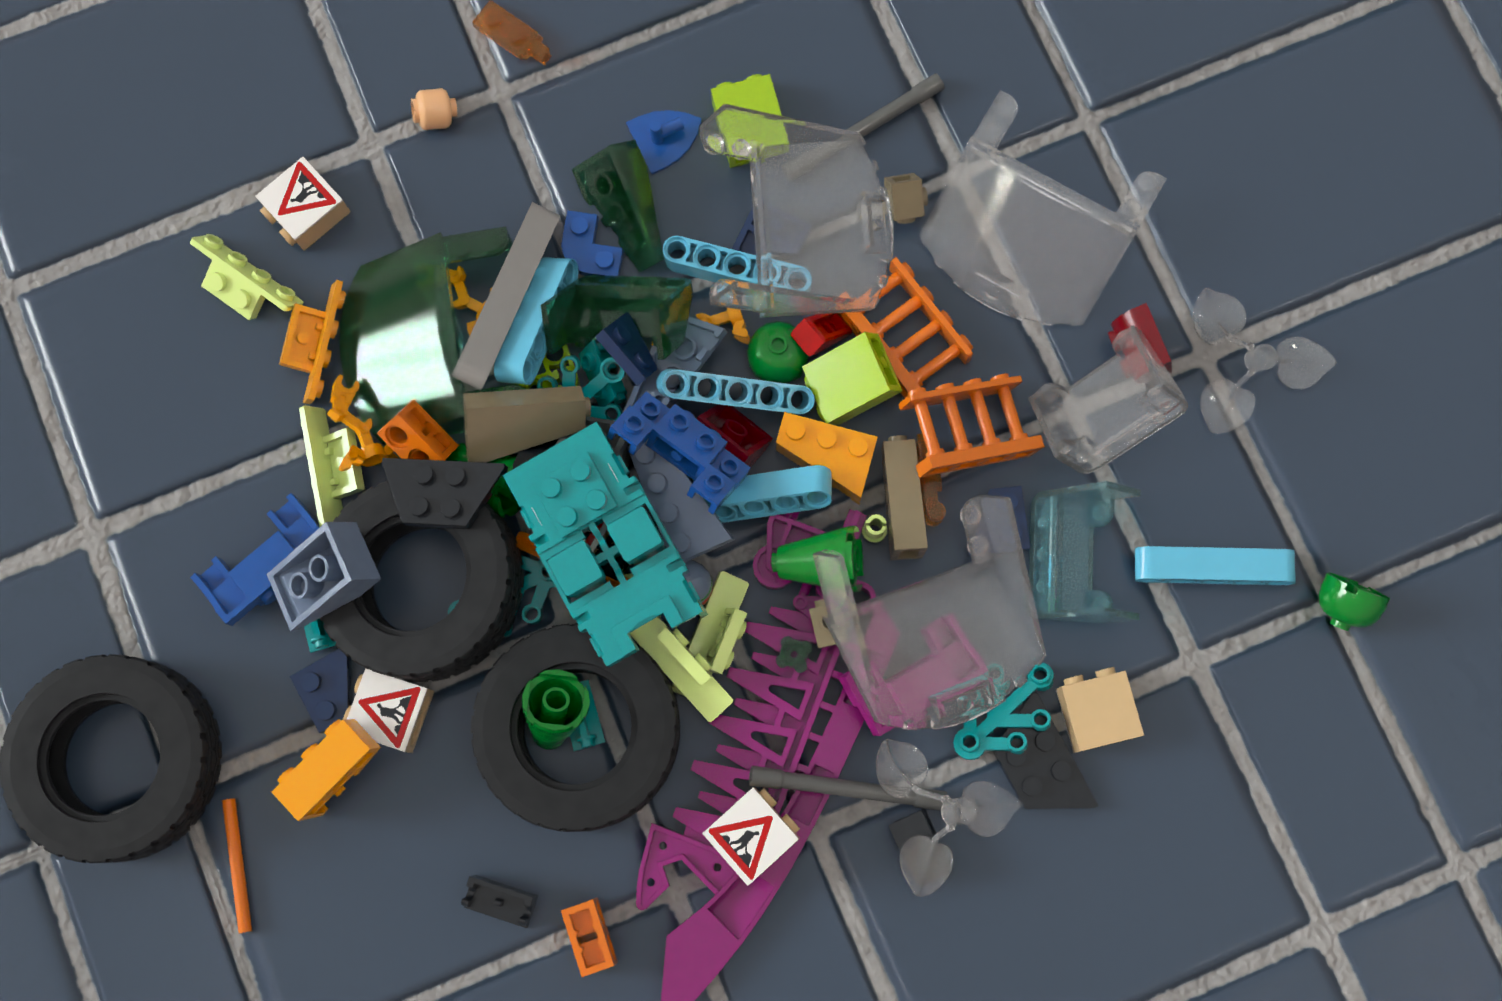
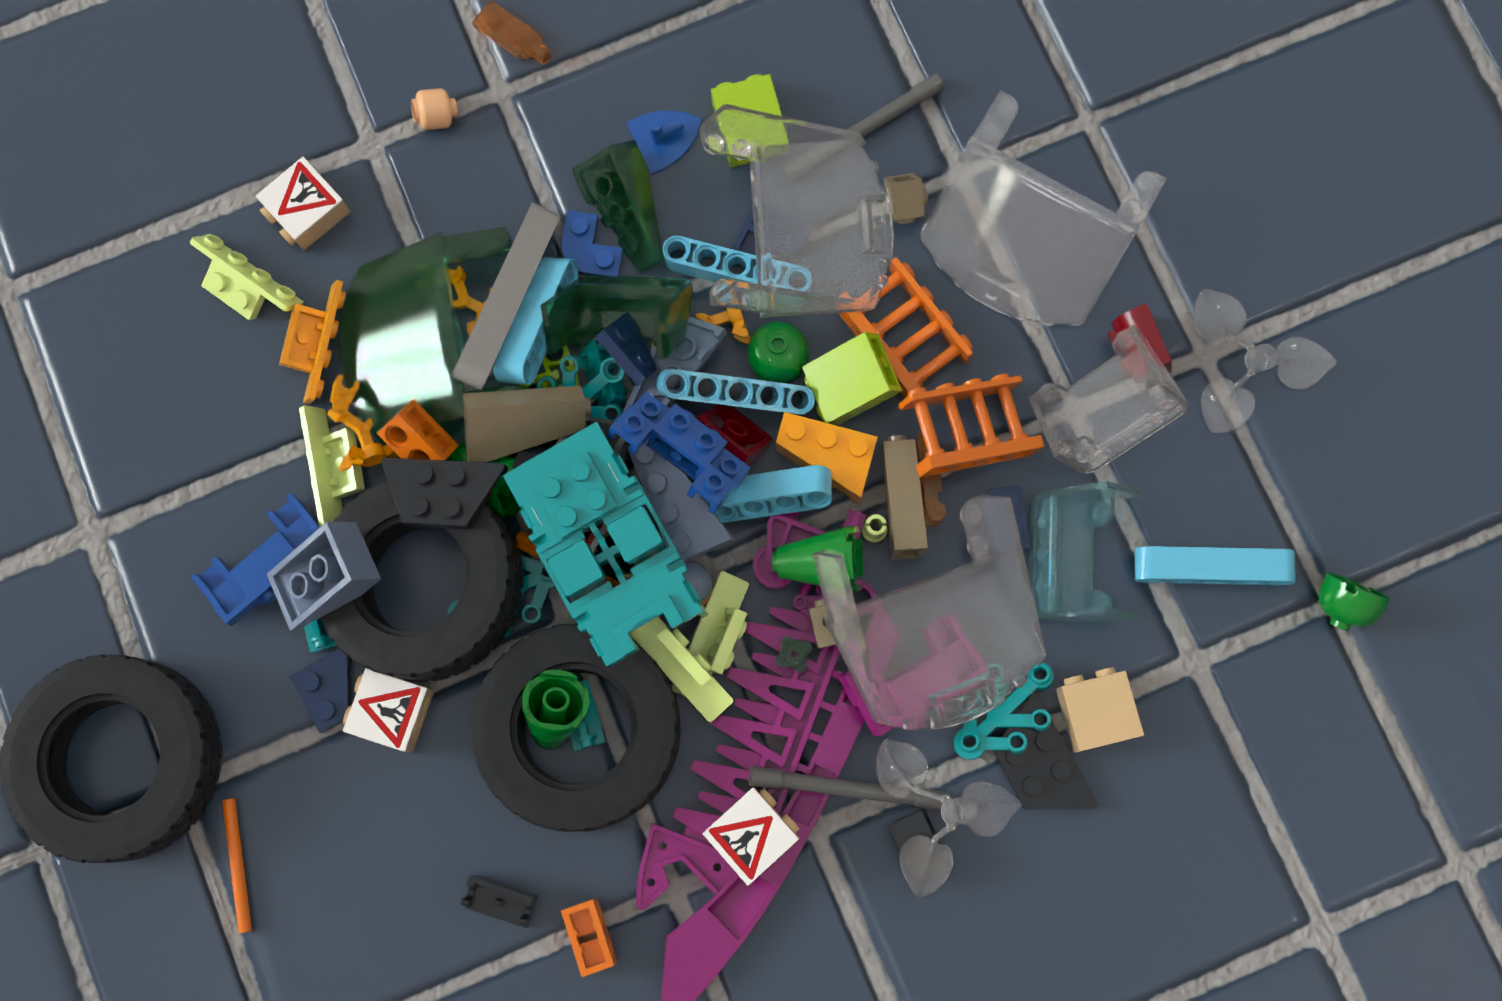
(325, 769): light orange wedge -> none
(820, 332): red slope -> none

